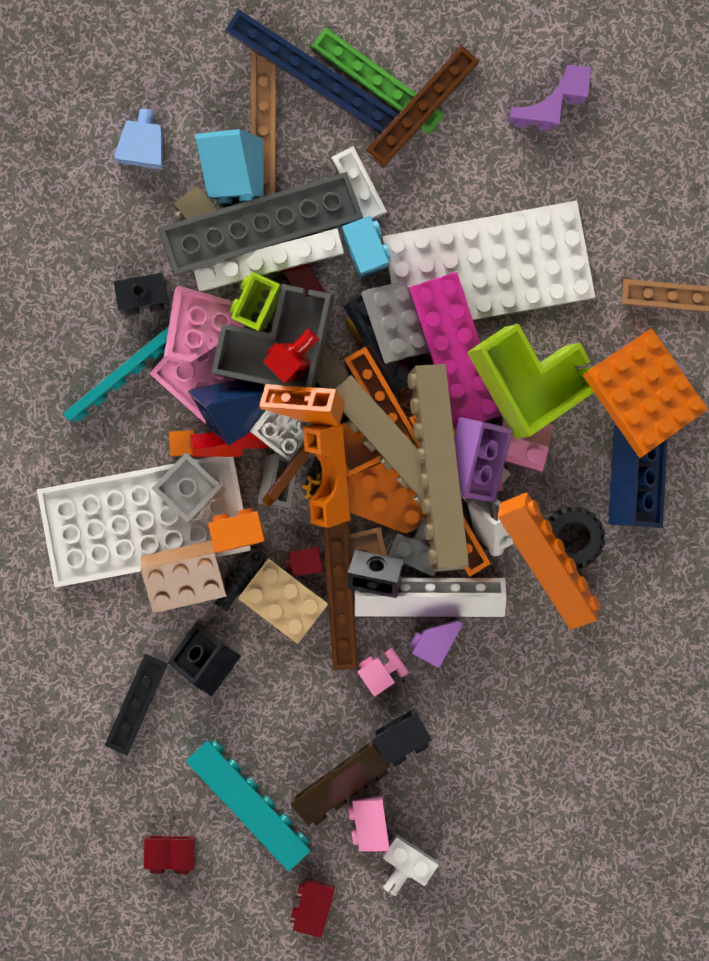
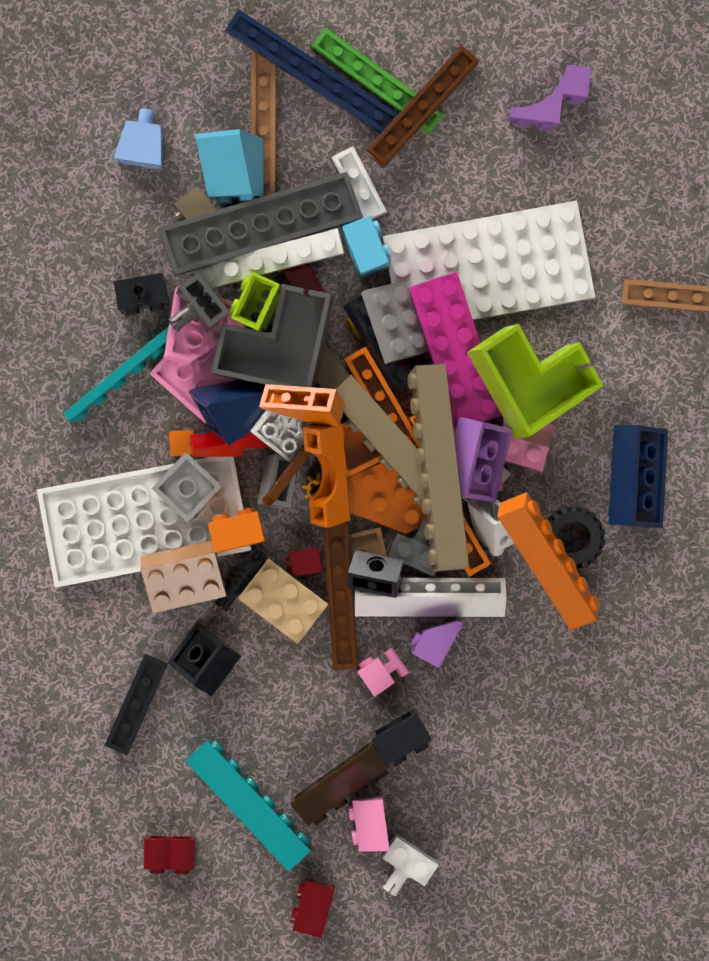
(200, 304): none -> dark grey brick
(288, 359): red brick -> none
(645, 392): orange plate -> none

